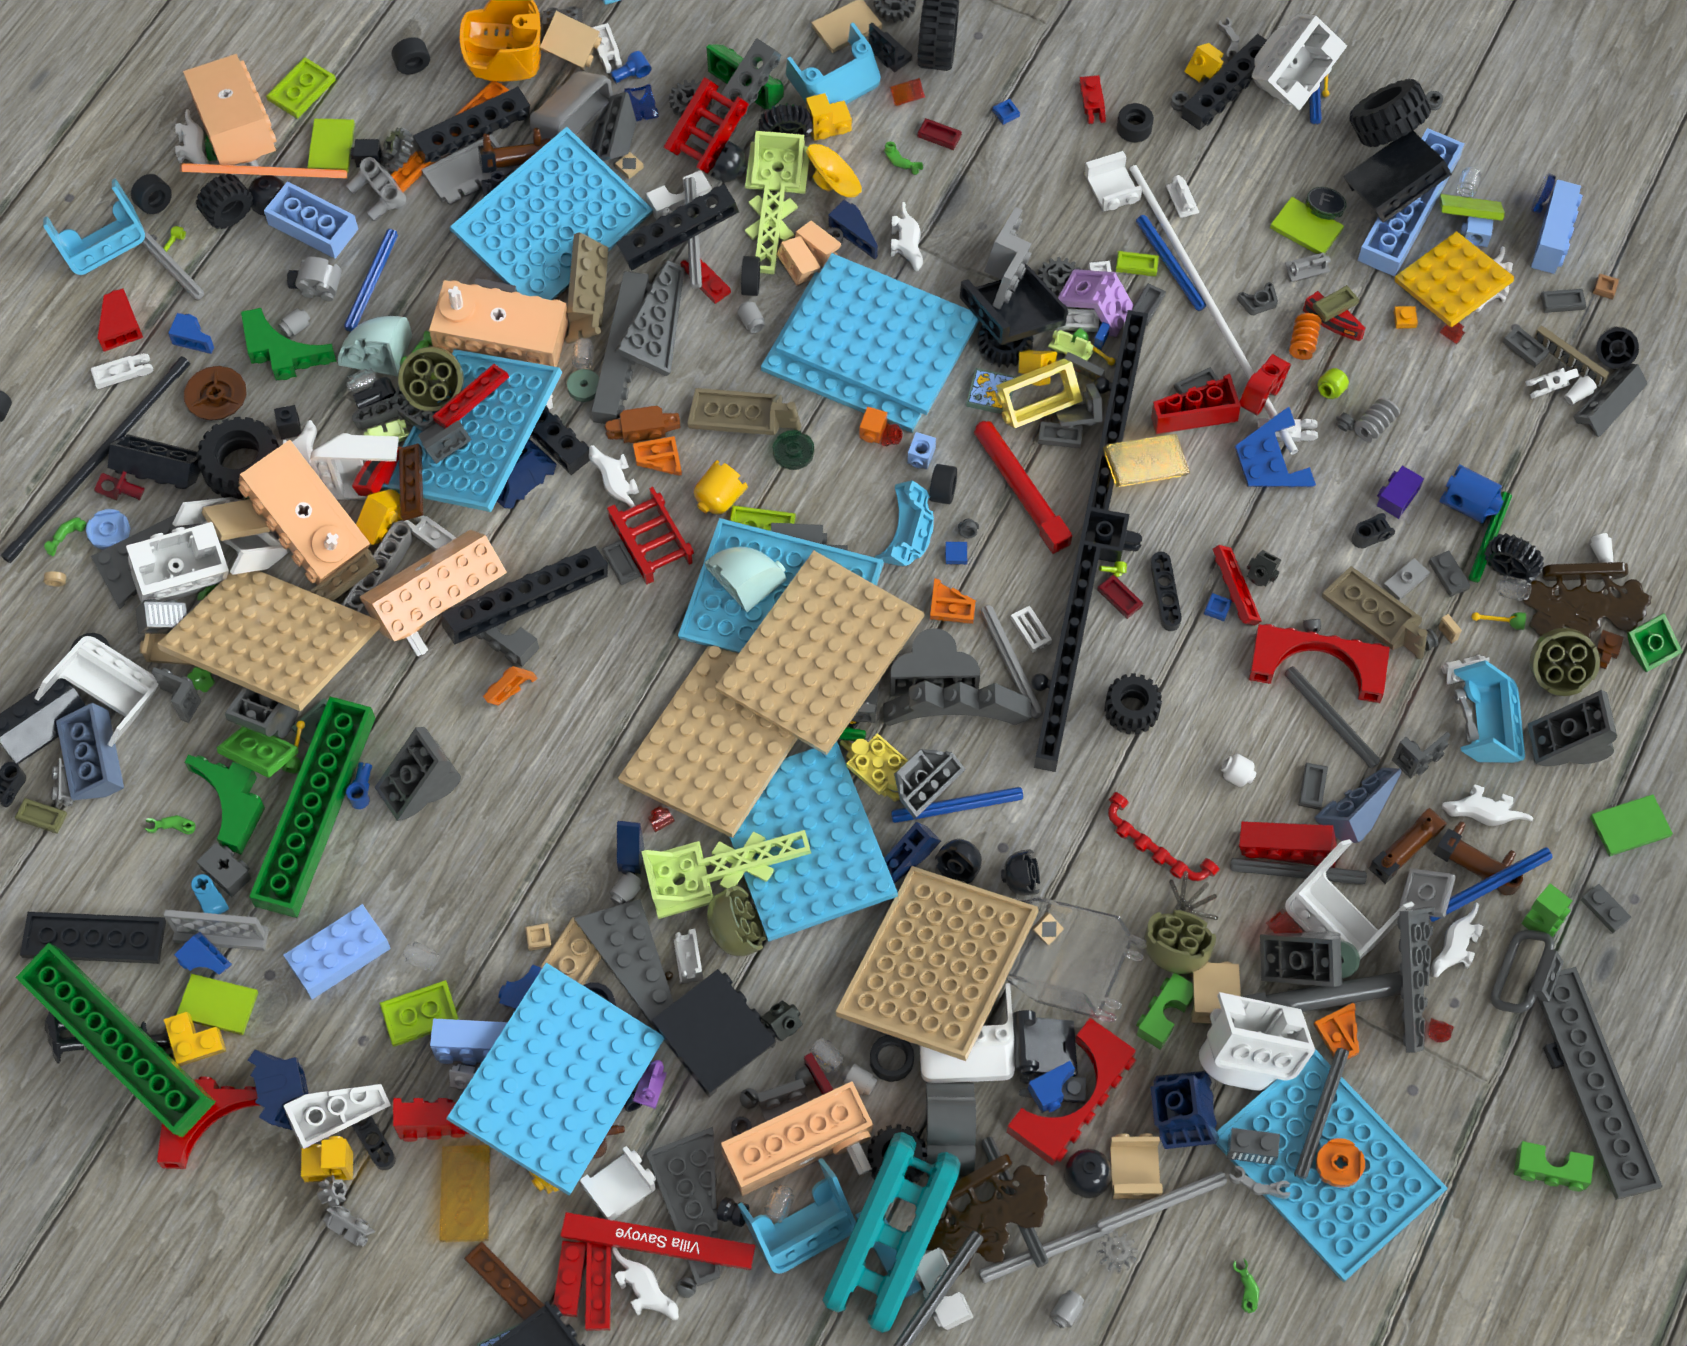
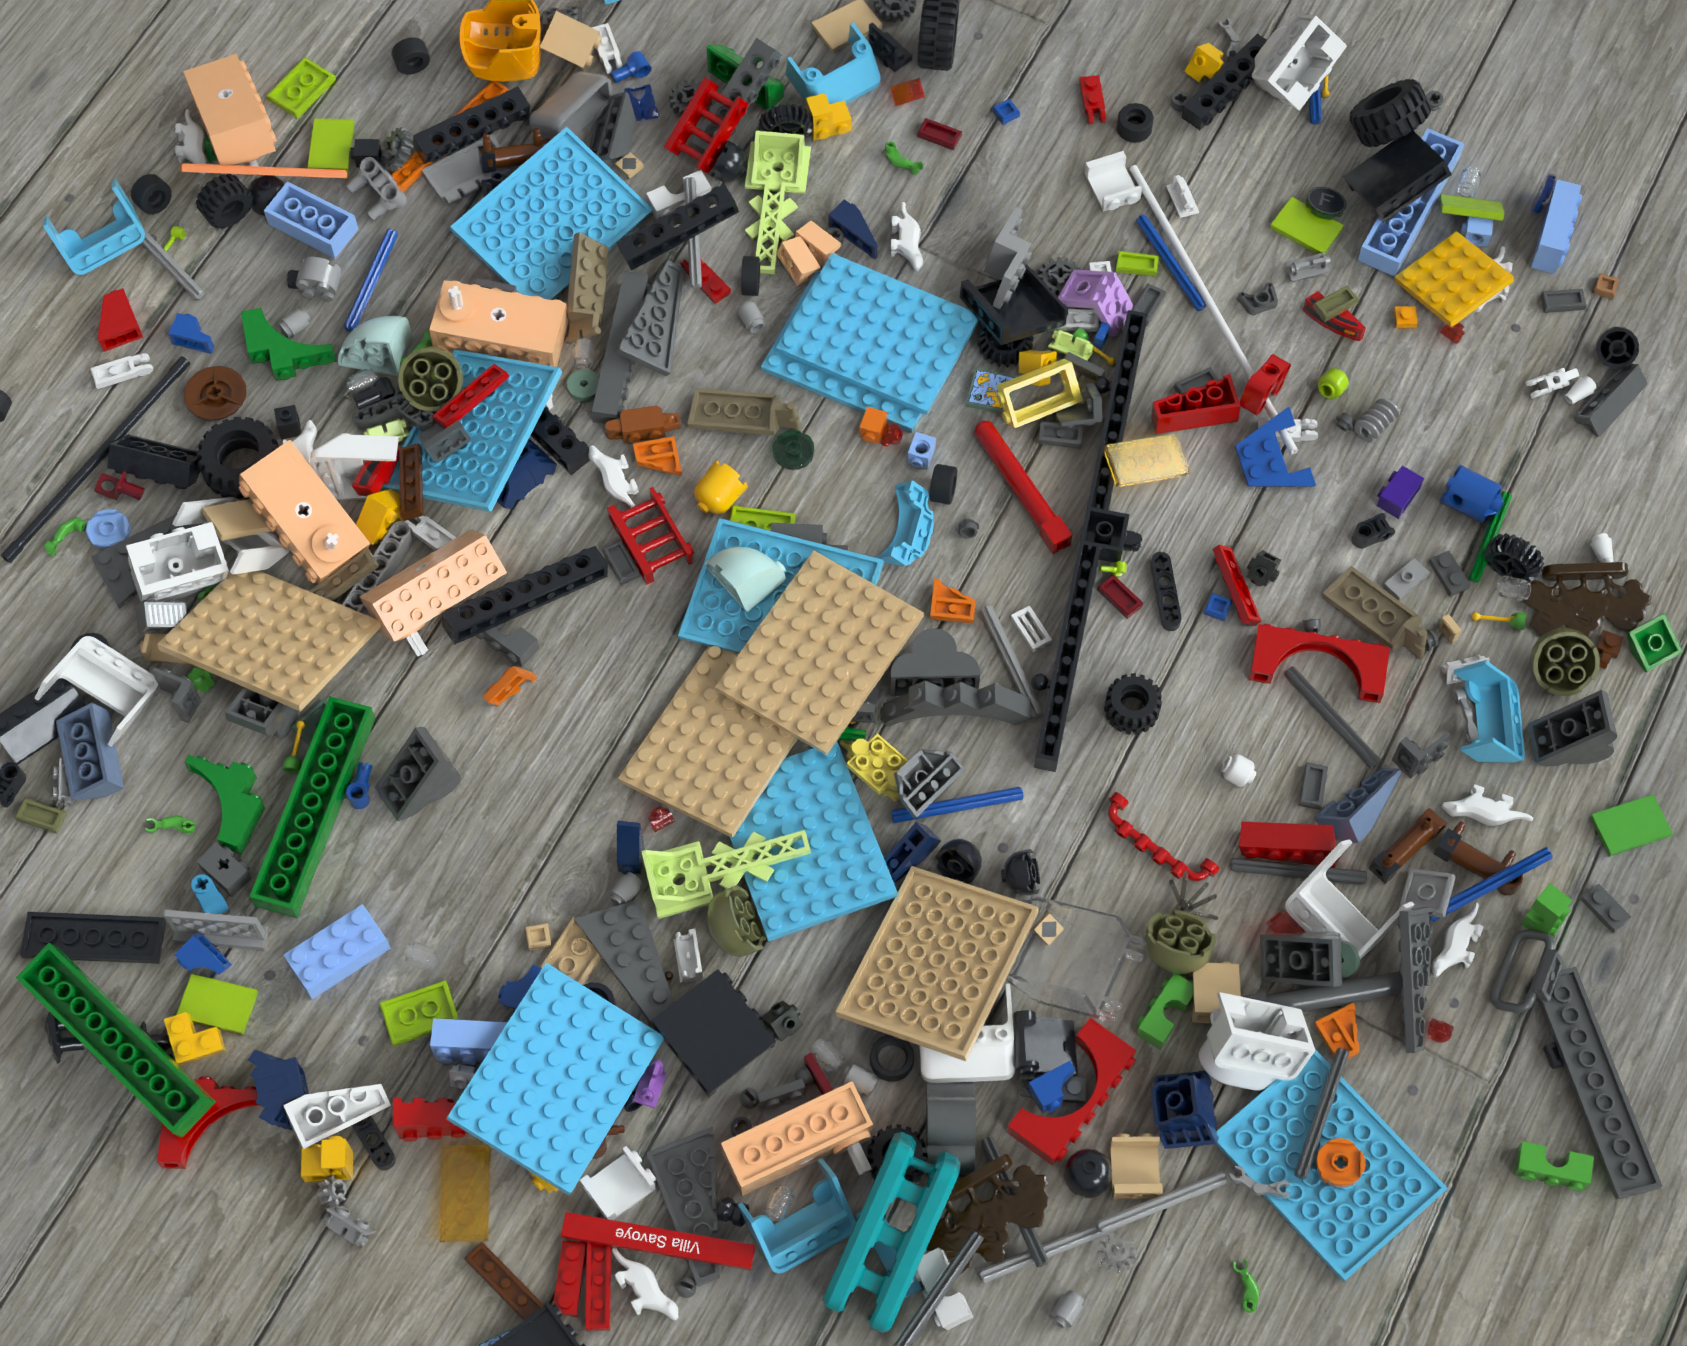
(54, 579): tan tile -> none
(257, 751): bright green tile -> none
(833, 171): yellow hat -> none
(956, 552): blue tile -> none
(1253, 1146): dark grey brick -> none
(1305, 336): orange piece -> none
(1526, 346): dark grey plate -> none
(1571, 356): dark tan tile -> none

